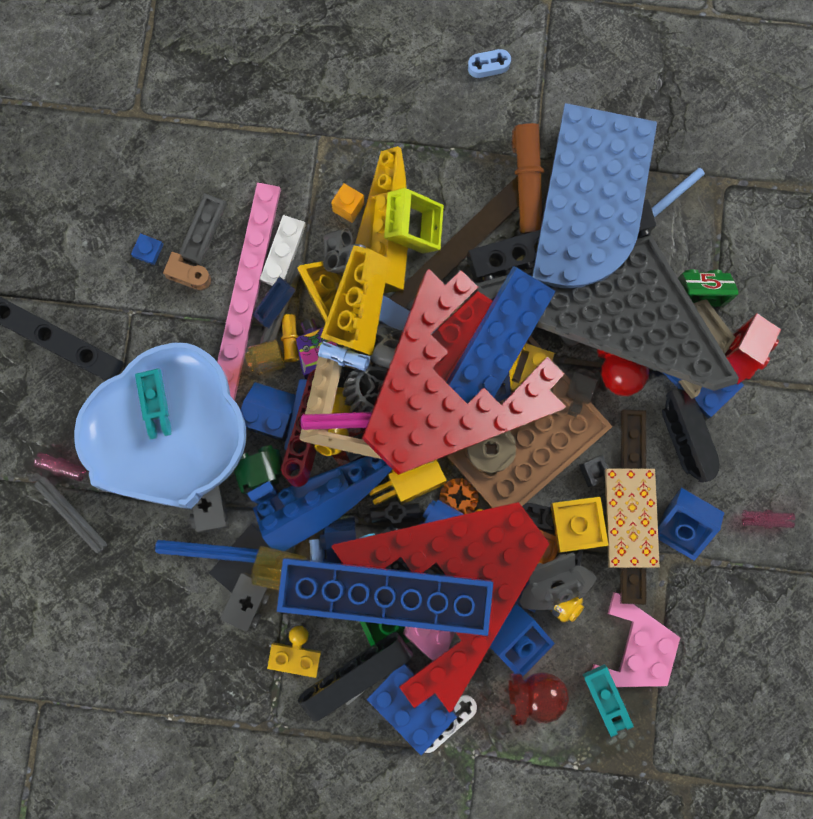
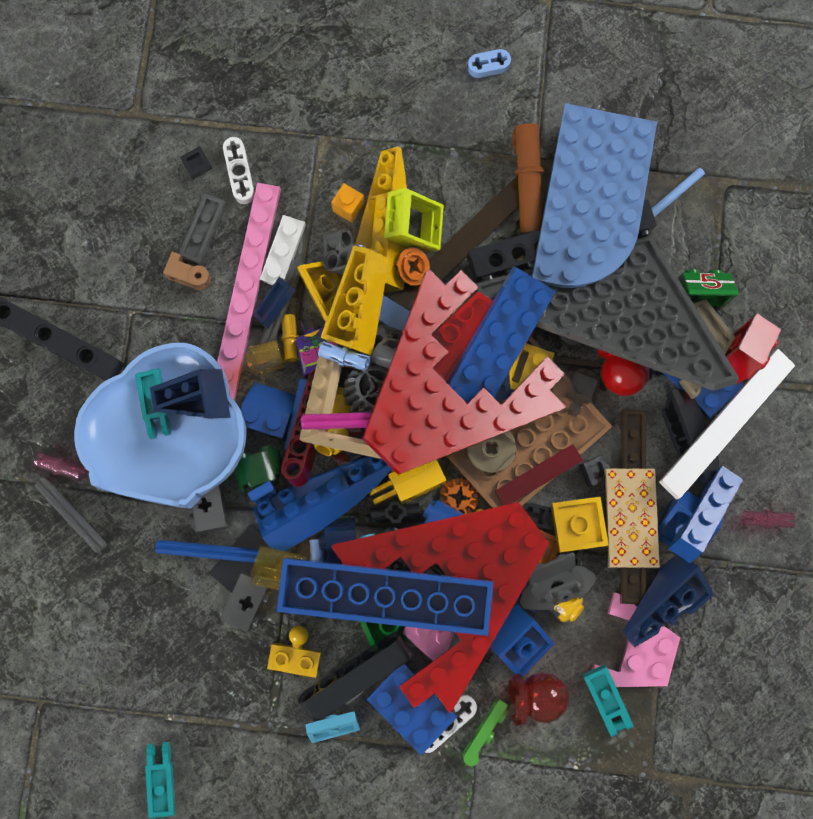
(147, 249): blue plate -> none
(160, 783): none -> teal hinge
(193, 394): none -> dark blue wedge
(196, 162): none -> black plate
(231, 163): none -> white beam
(332, 727): none -> medium azure plate
(421, 265): none -> orange gear
(484, 732): none -> bright green plate
(539, 475): none -> dark red sticker
(674, 591): none -> dark blue wedge
(700, 526): none -> arch
(726, 425): none -> white tile

